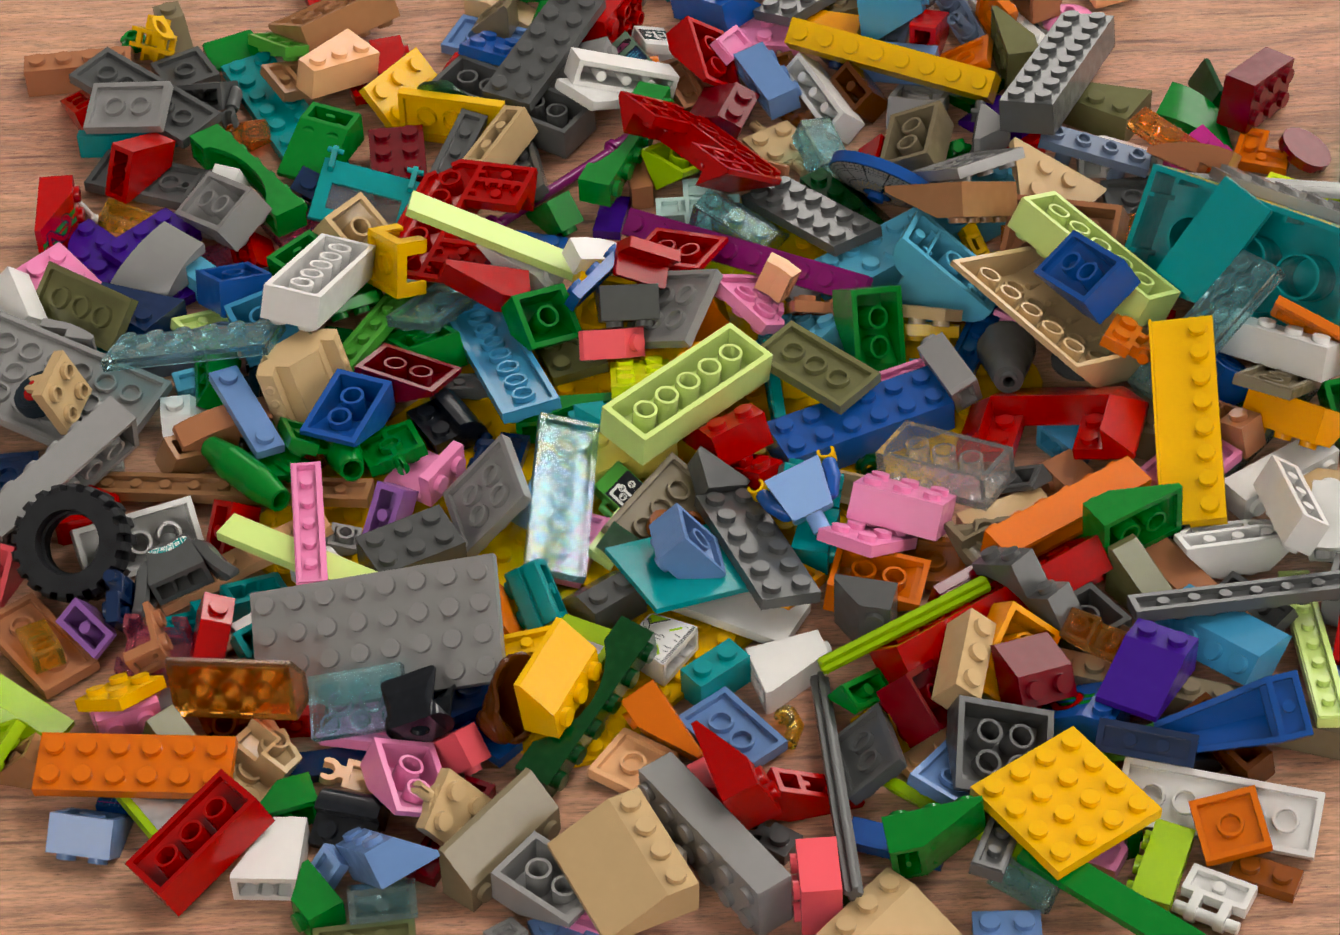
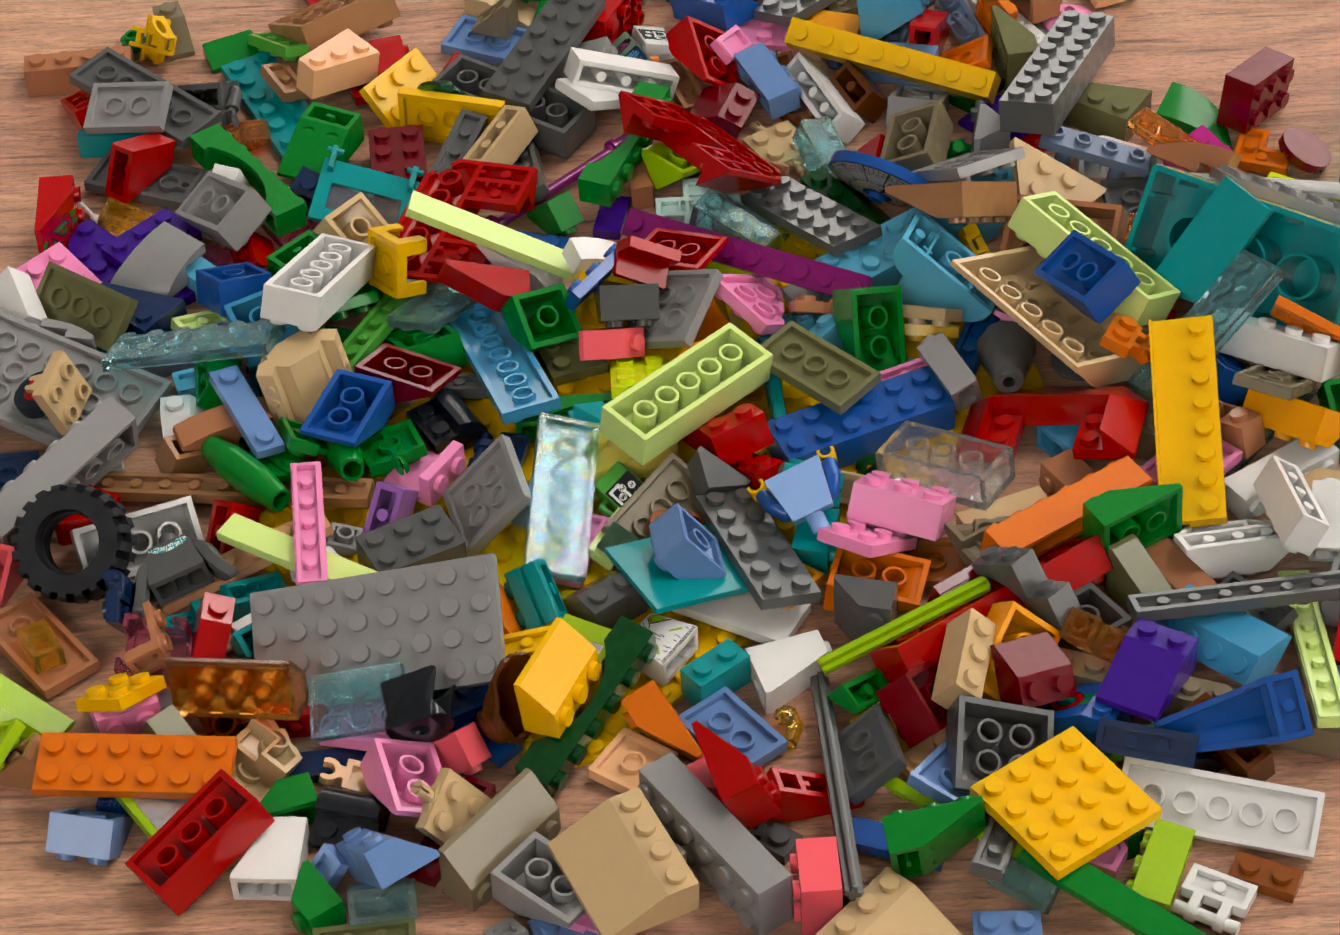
(87, 627): medium lavender slope -> none
(186, 68): dark grey plate -> none
(487, 47): blue plate -> none
(777, 278): light nougat piece -> none
(1029, 478): dark grey slope -> none
(1207, 82): dark green slope -> none
(1230, 826): orange plate -> none

